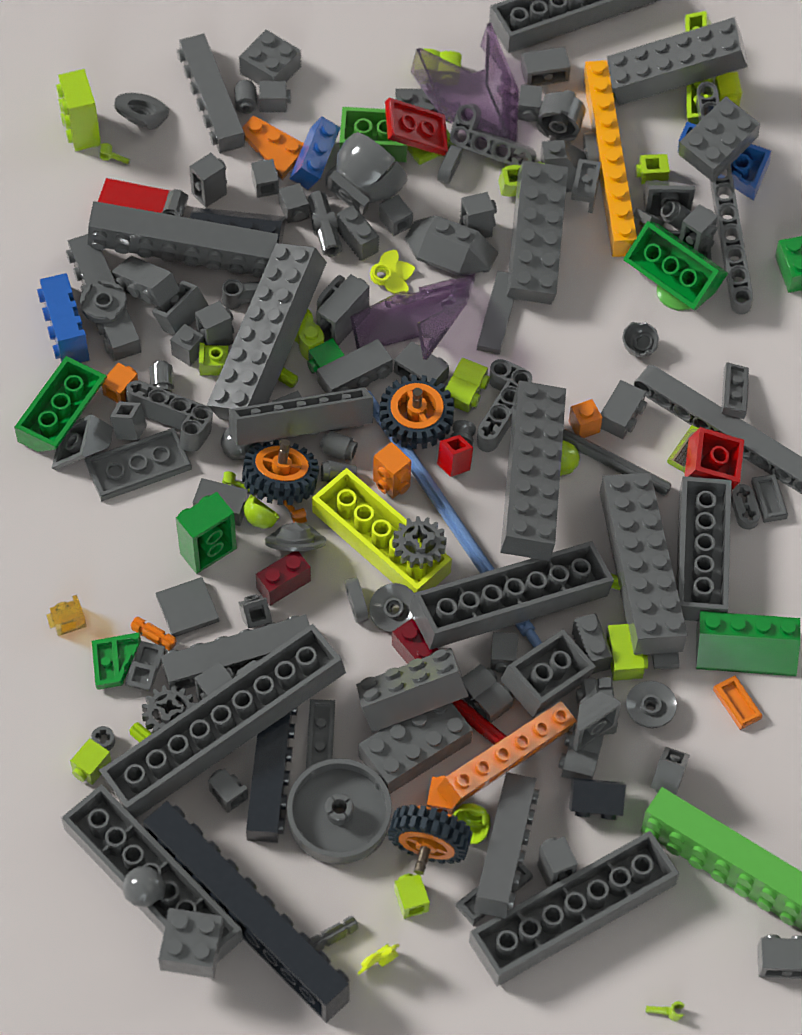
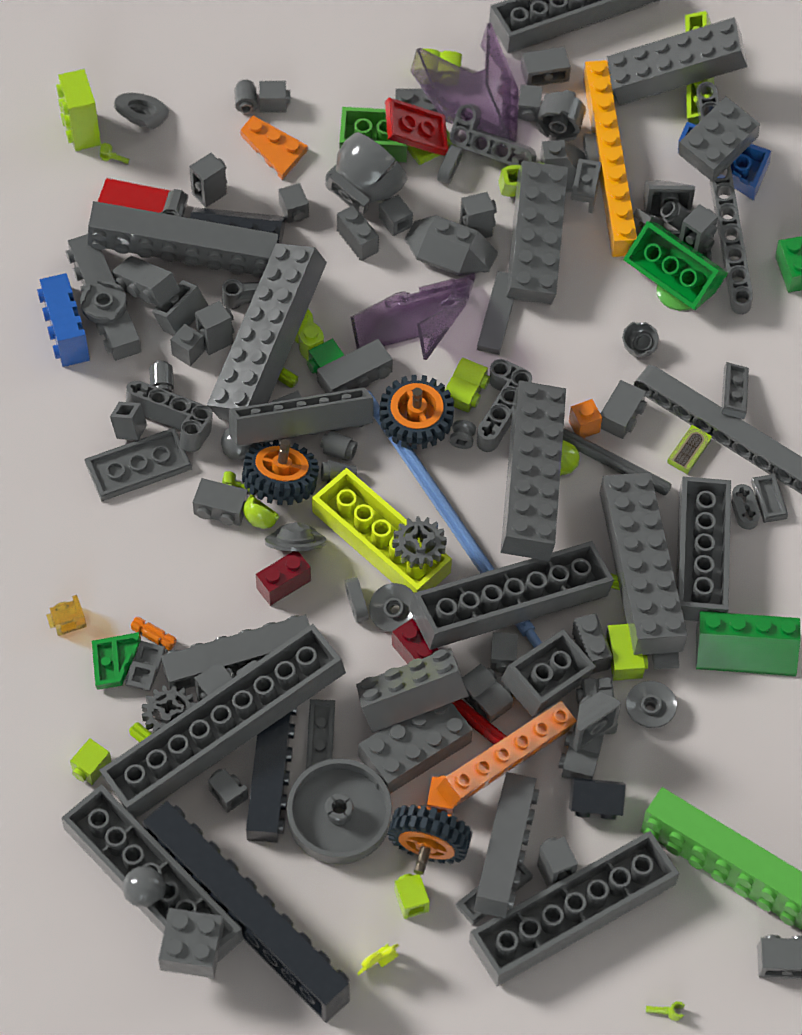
(58, 405): green slope -> none
(83, 439): dark grey slope -> none
(103, 730): dark grey bush -> none
(116, 382): orange brick -> none
(187, 607): dark grey tile -> none
(206, 532): green brick -> none
(211, 93): dark grey brick -> none
(212, 359): lime brick -> none
(255, 611): dark grey brick -> none
(265, 178): dark grey brick -> none
(270, 59): dark grey brick -> none
(297, 515): orange hand -> none
(315, 153): blue brick -> none
(324, 223): dark grey piece -> none
(334, 933): dark grey axle -> none
(339, 302): dark grey brick -> none
(392, 471): orange brick -> none
(395, 272): neon yellow plate -> none
(411, 362): dark grey brick -> none
(455, 455): red brick -> none
(476, 818): lime hair -> none
(652, 168): lime brick -> none
(670, 770): dark grey brick -> none
(714, 456): red brick -> none
(729, 86): neon yellow brick -> none
(737, 702): orange tile -> none

